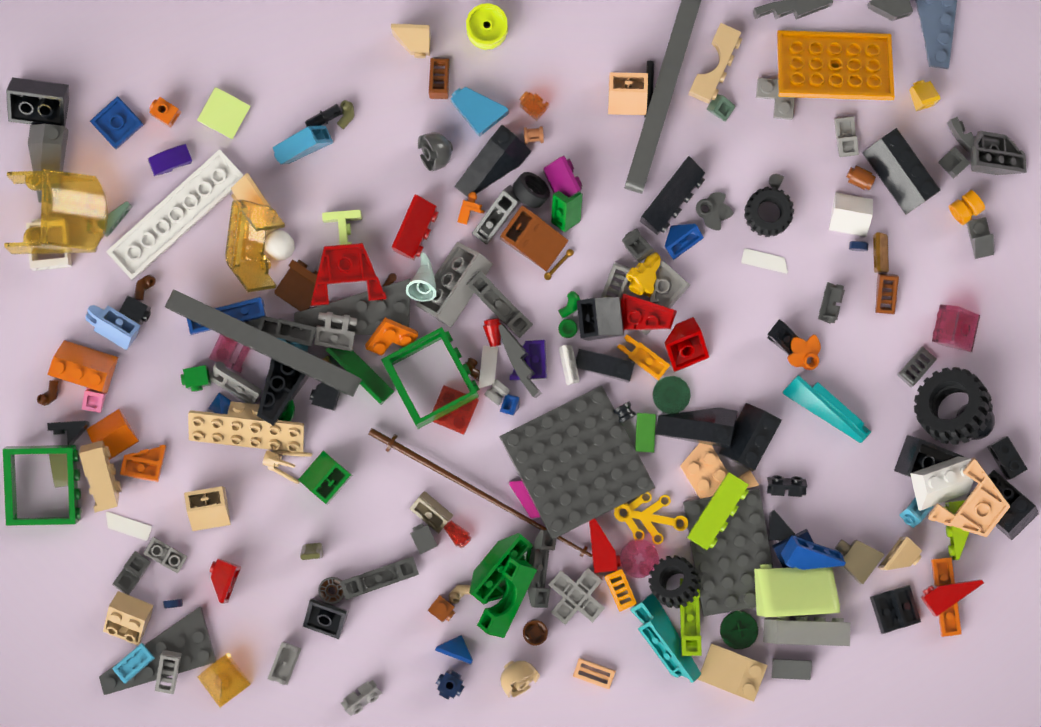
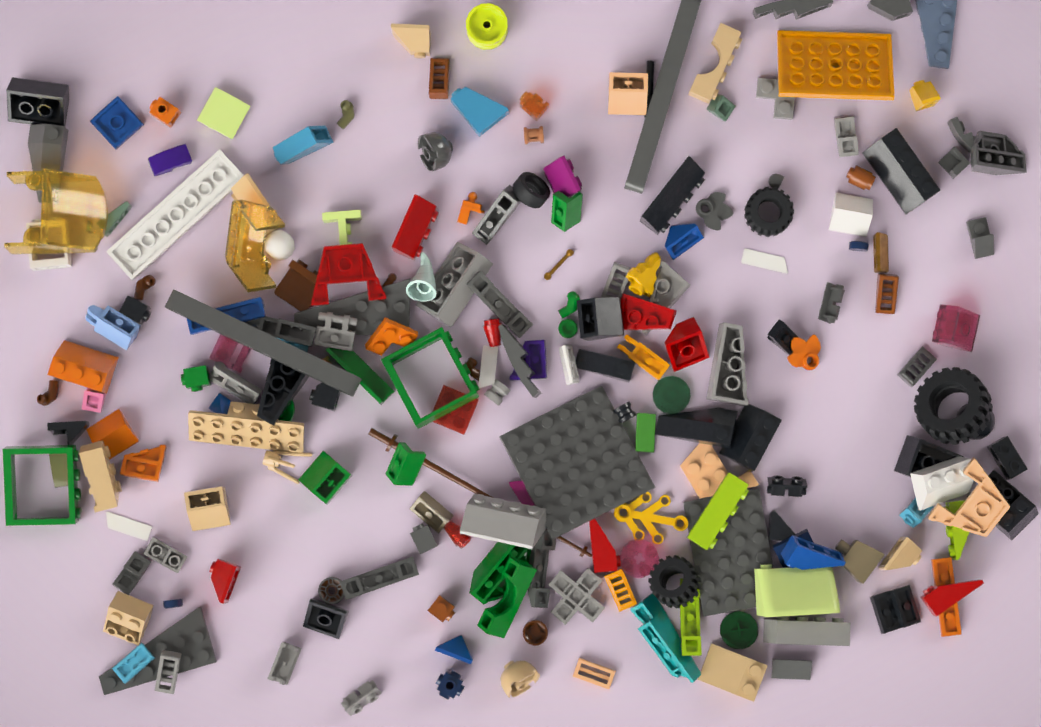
(224, 680): clear yellow slope -> none
(311, 551): olive slope -> none
(325, 116): black axle -> none
(405, 465): none -> green panel
(458, 592): tan arm -> none
(497, 158): black wedge -> none
(503, 521): none -> light grey slope
(510, 404): blue slope -> none
(533, 238): dark orange slope -> none
(637, 245): dark grey bracket -> none
(728, 367): none -> light grey wedge
(827, 407): teal wedge -> none
(968, 206): light orange wheel -> none

